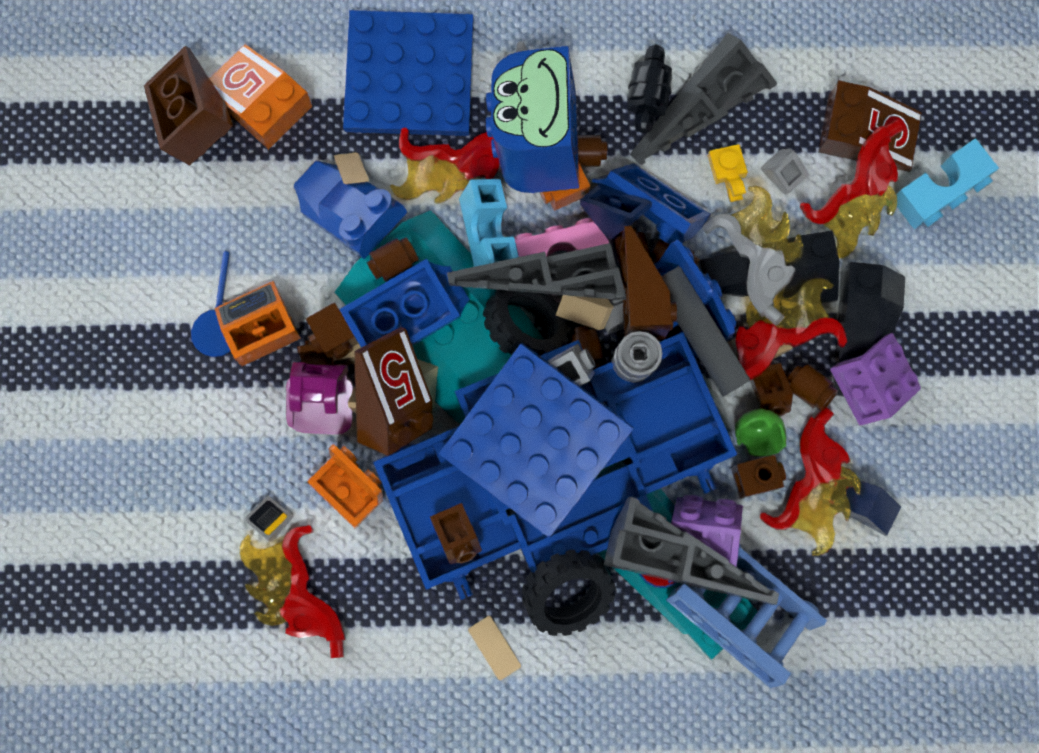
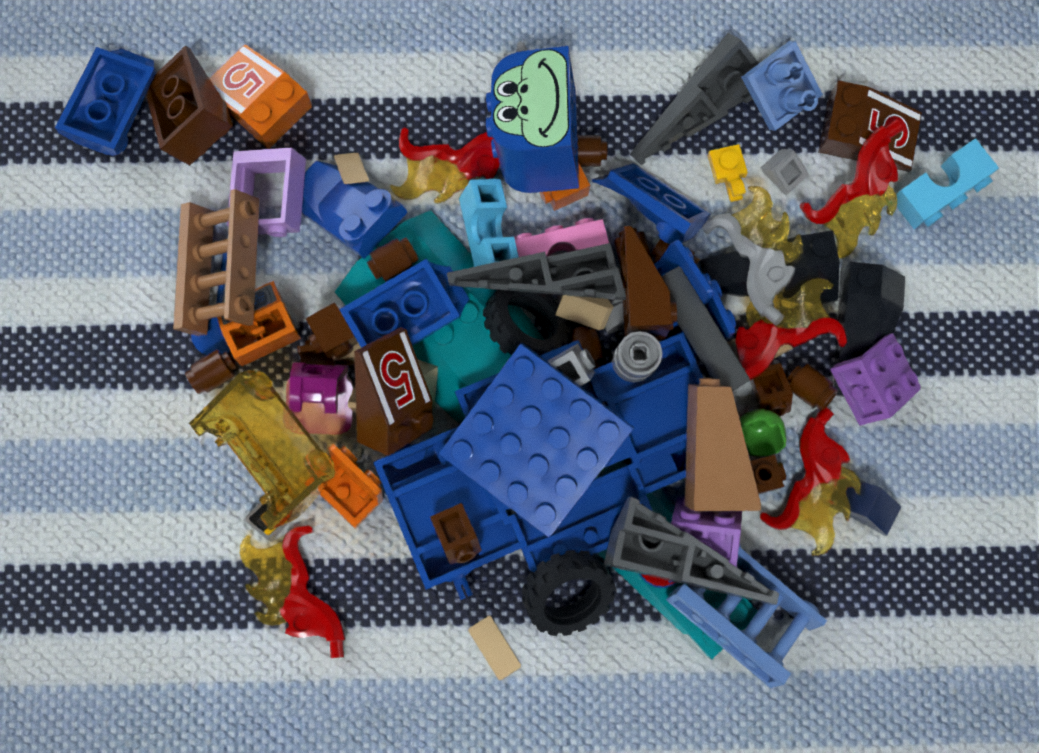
(107, 100): none -> blue slope
(195, 258): none -> medium nougat fence
(211, 371): none -> reddish brown brick
(269, 444): none -> clear yellow windscreen
(278, 160): none -> lavender window
(408, 73): blue plate -> none
(613, 209): dark blue slope -> none
(649, 89): black piece -> none
(716, 452): none -> medium nougat slope
(782, 86): none -> medium blue plate

